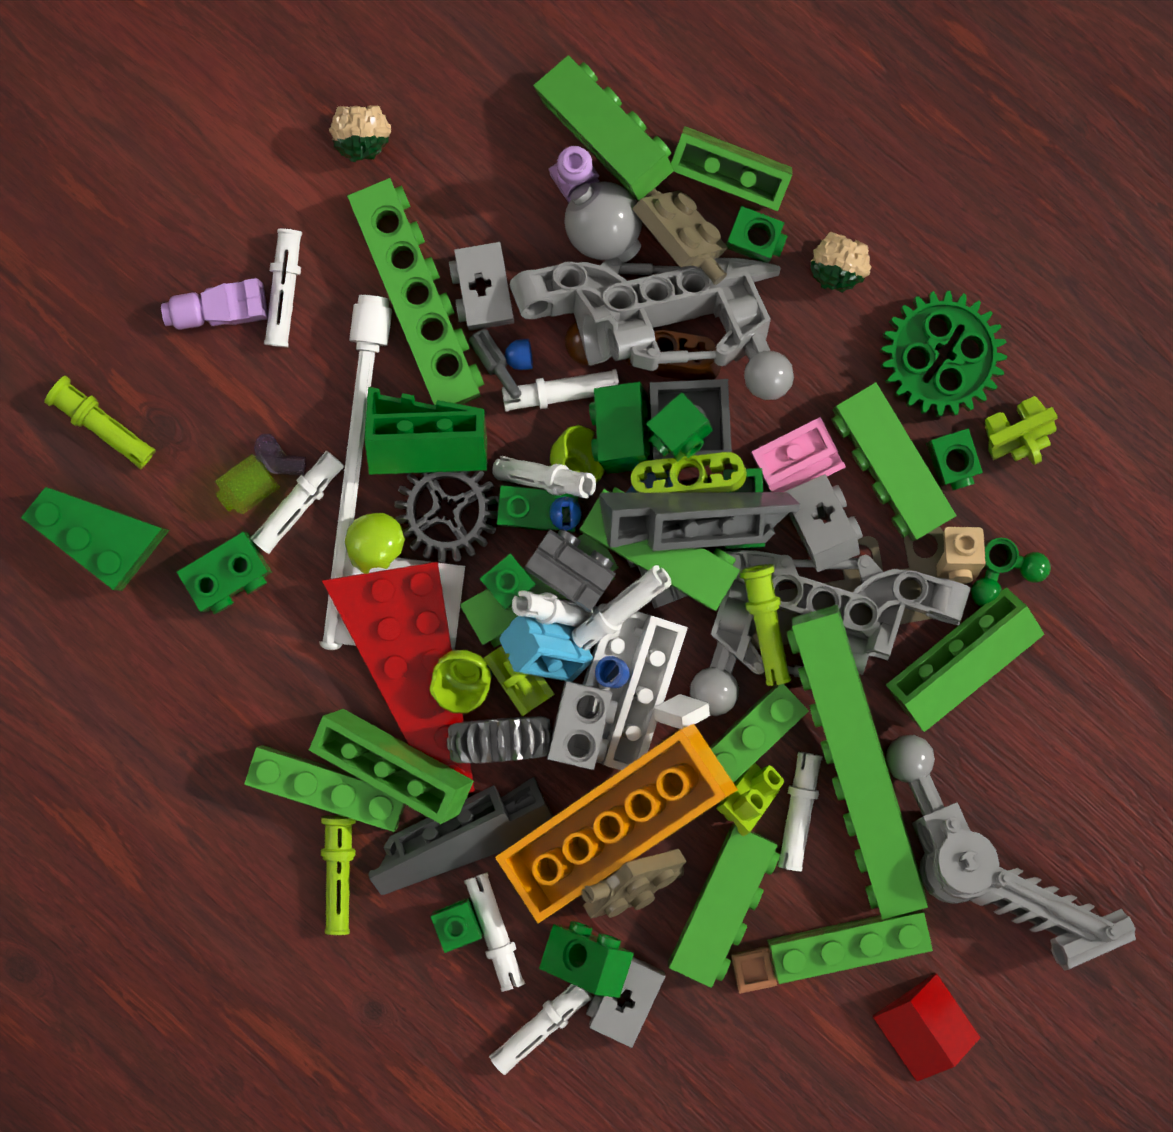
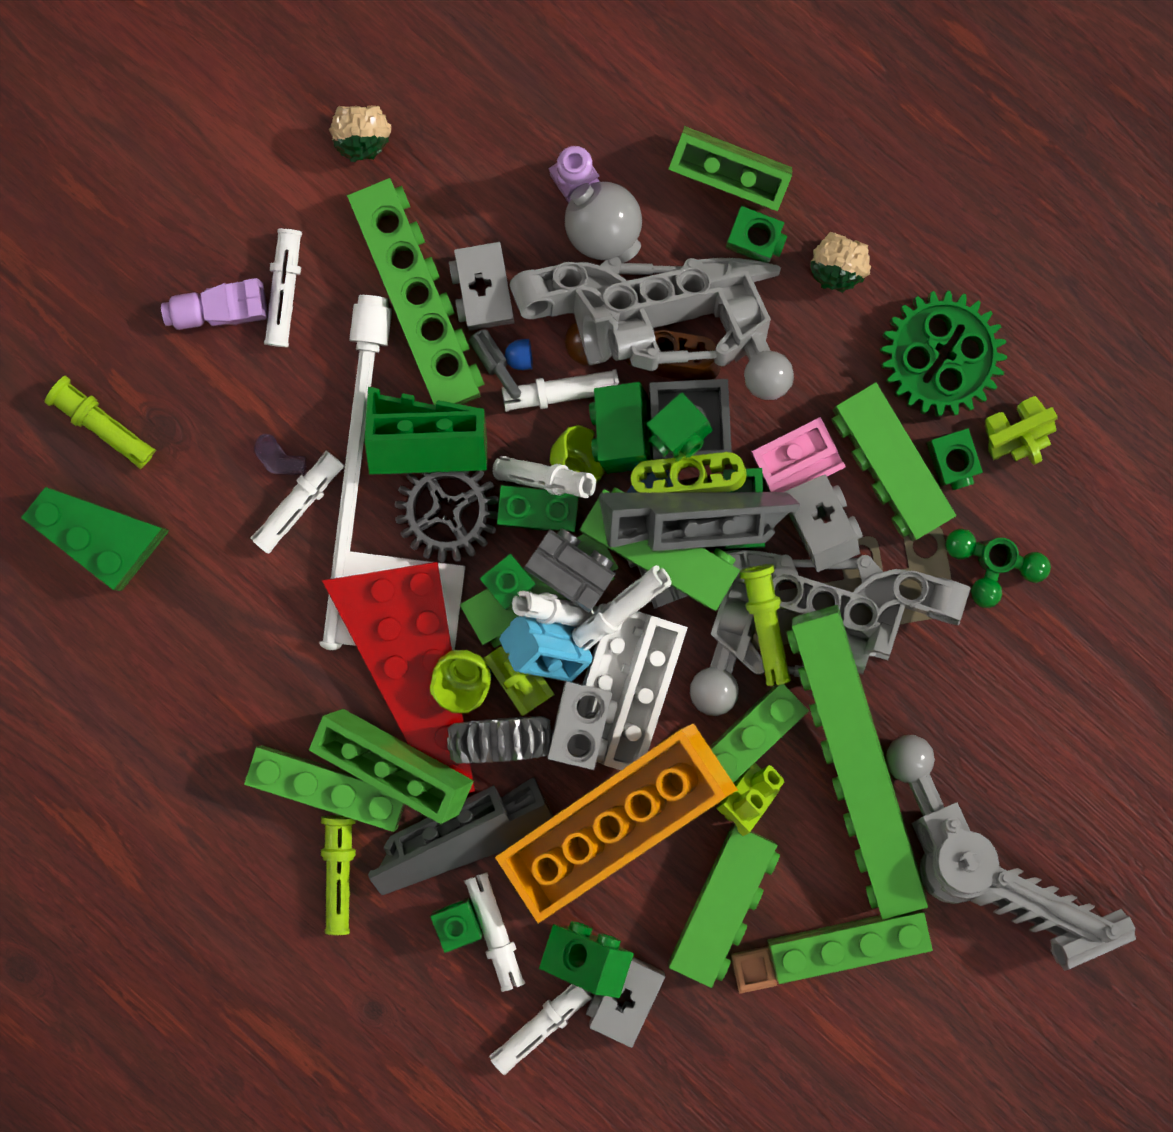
(224, 573): green brick -> none
(245, 485): clear neon green brick -> none
(374, 541): lime hair -> none
(556, 513): blue hinge -> none
(605, 127): bright green brick -> none
(610, 668): blue hinge -> none
(633, 884): dark tan plate -> none
(681, 711): white tile -> none
(683, 231): dark tan plate -> none
(799, 812): white pin -> none
(927, 1028): red slope -> none
(962, 554): tan bracket -> none
(965, 659): bright green brick -> none

